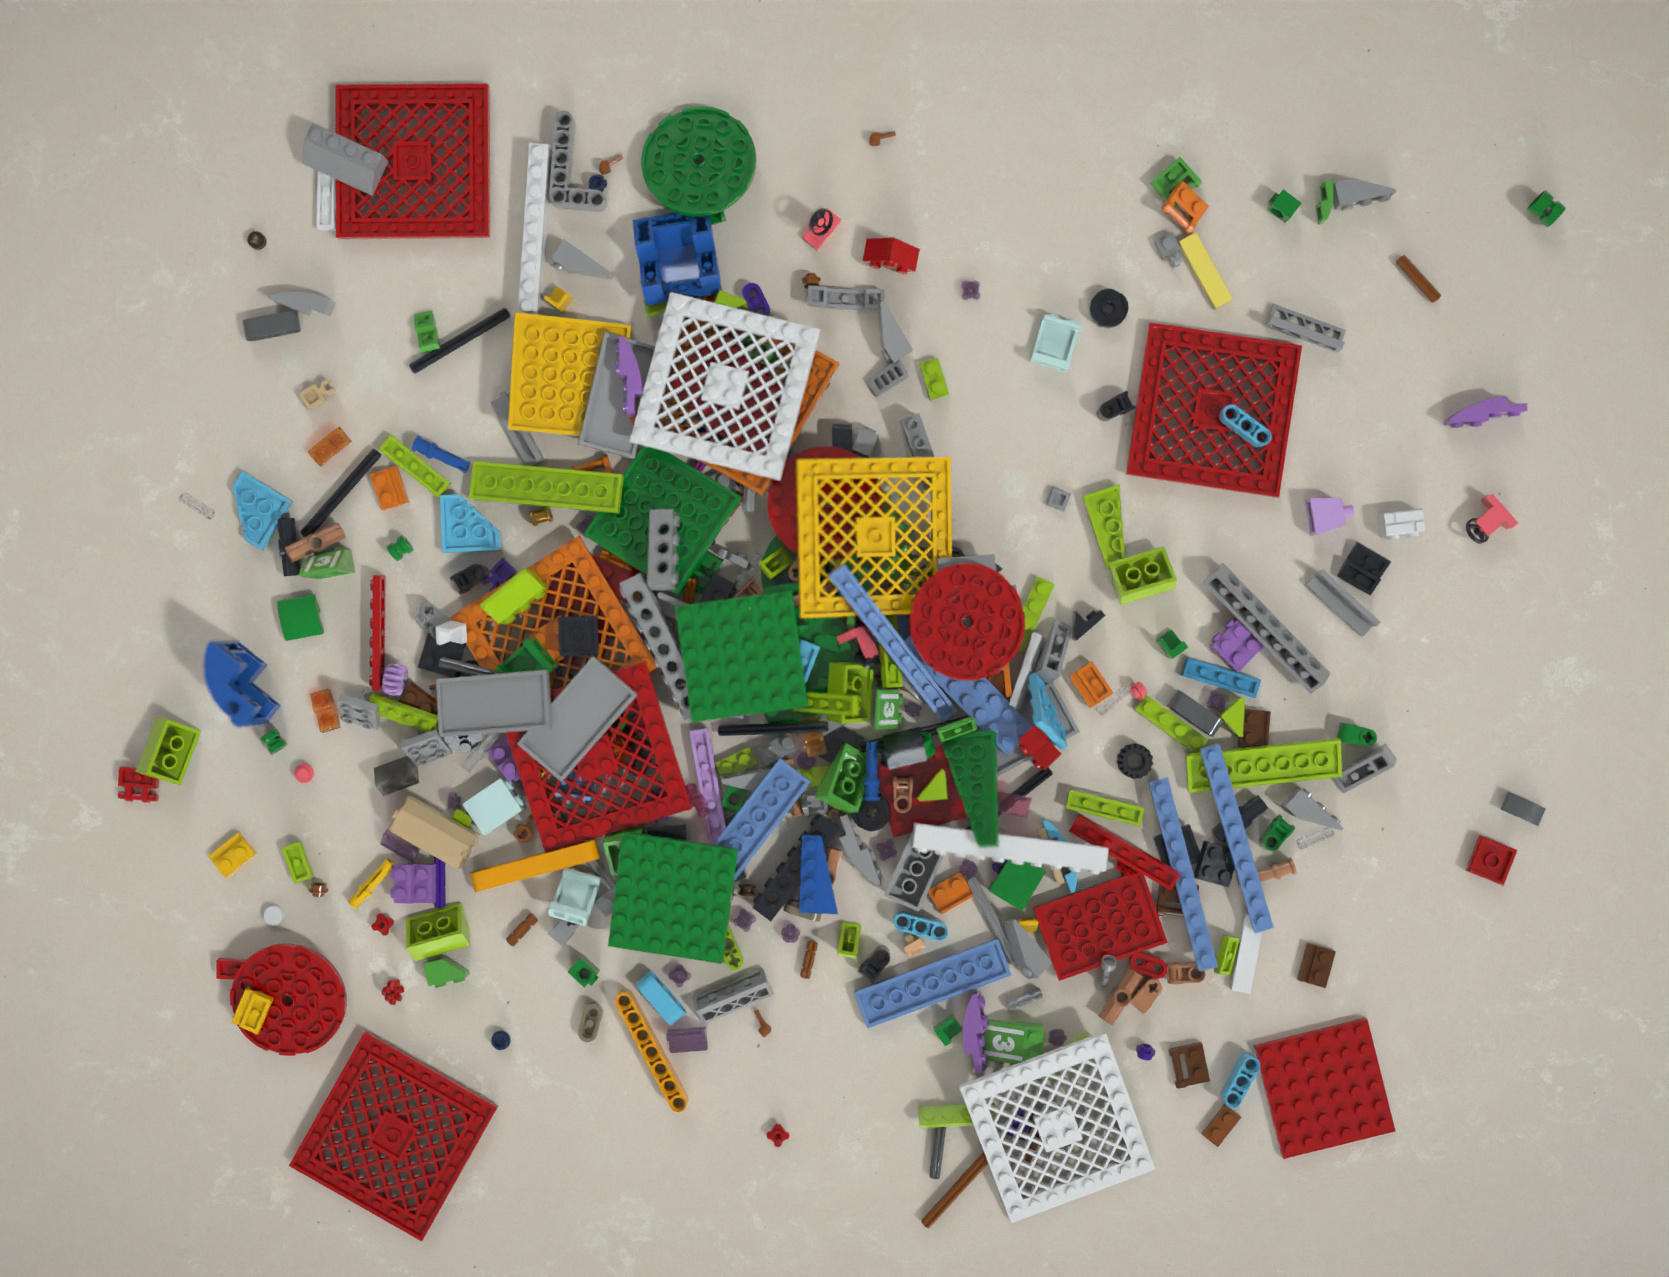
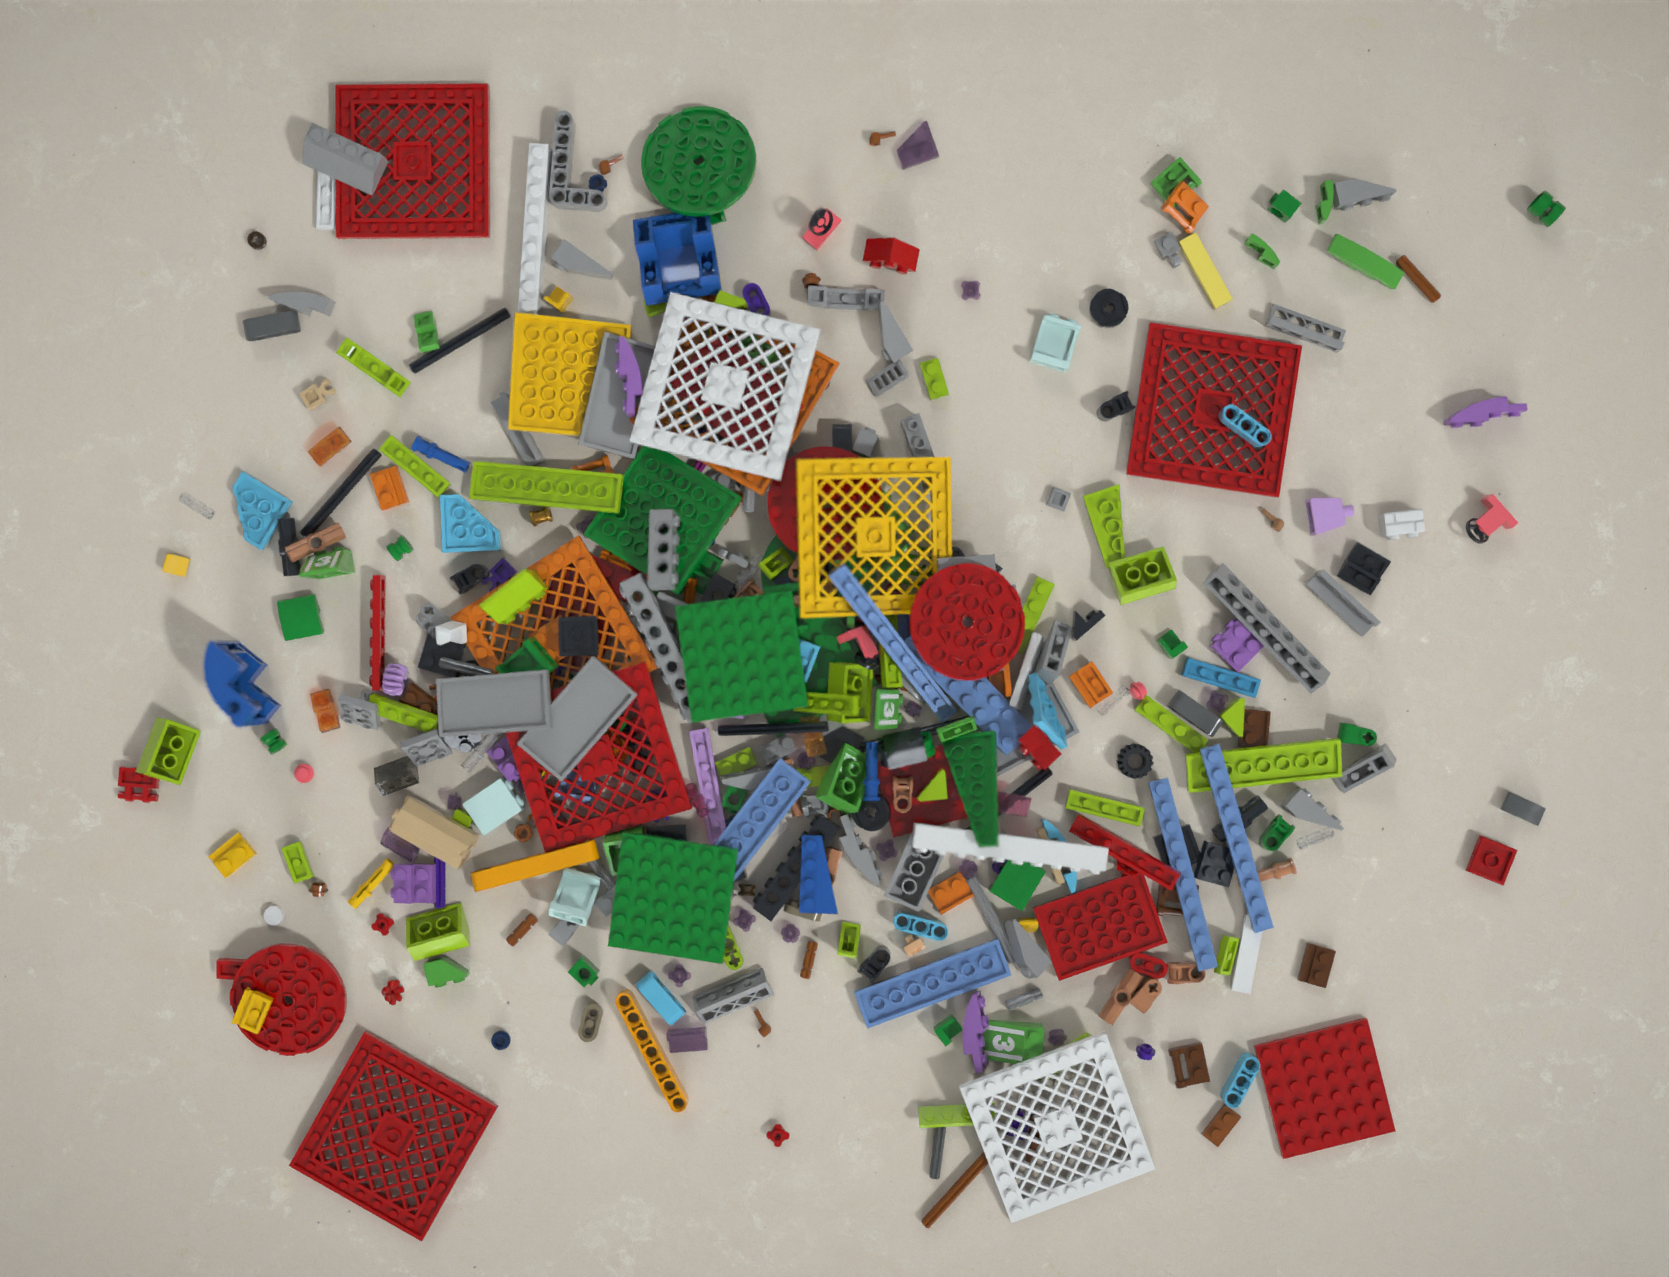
(176, 565): none -> yellow slope
(373, 367): none -> lime slope
(918, 148): none -> clear purple wing
(1109, 964): light grey piece -> none
(1267, 255): none -> bright green slope
(1277, 523): none -> medium nougat hand
(1366, 261): none -> bright green slope

